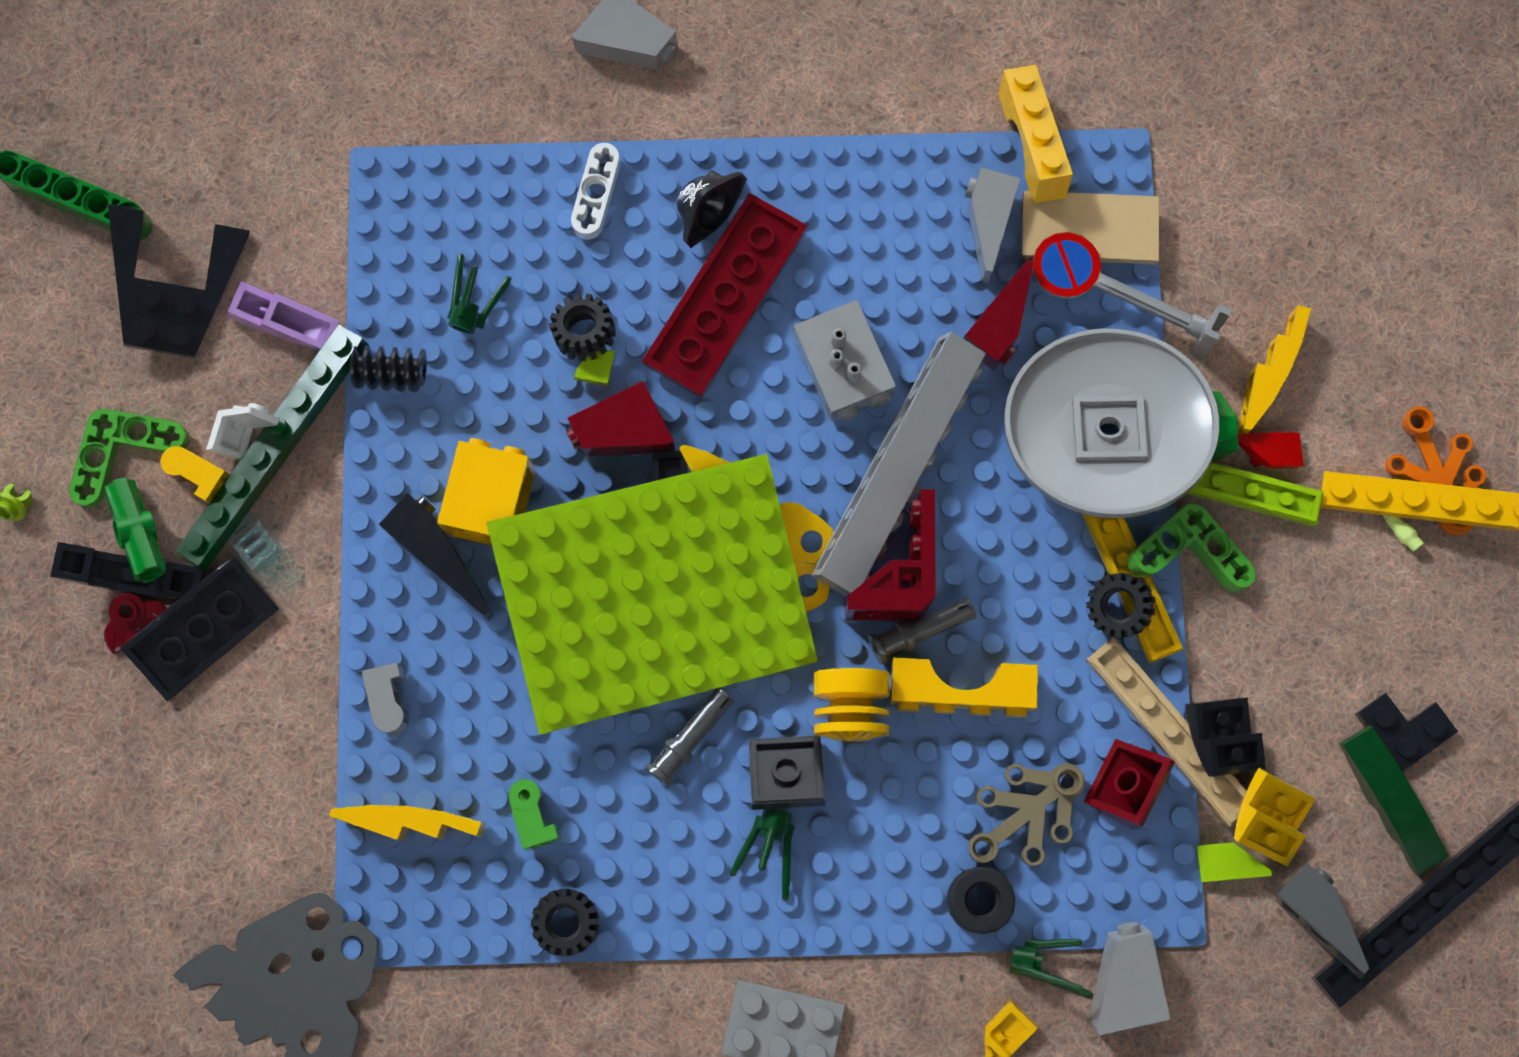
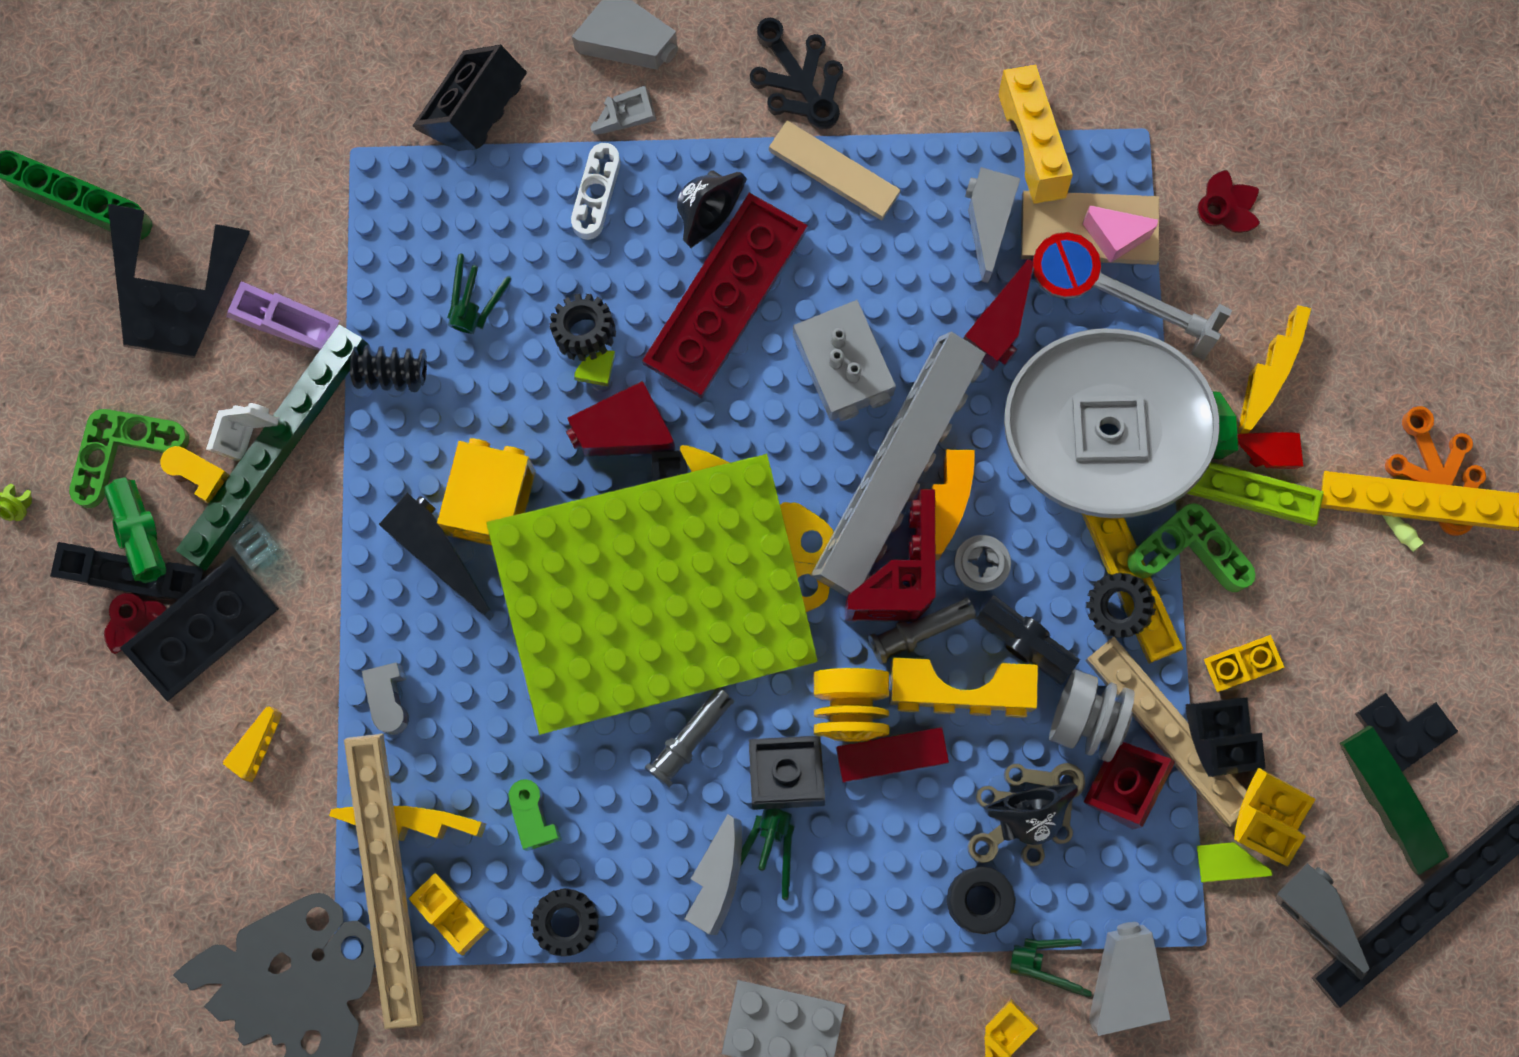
(250, 750): none -> yellow slope
(384, 881): none -> tan tile
(448, 913): none -> yellow slope
(471, 98): none -> black slope
(625, 111): none -> light grey slope
(718, 876): none -> light grey slope
(798, 79): none -> black plant
(834, 170): none -> tan tile
(892, 755): none -> dark red tile
(952, 495): none -> light orange slope
(995, 553): none -> light grey gear
(1027, 640): none -> black piece
(1033, 814): none -> black hat
(1091, 715): none -> light grey wheel
(1117, 231): none -> bright pink slope
(1232, 202): none -> dark red plate
(1243, 663): none -> yellow slope

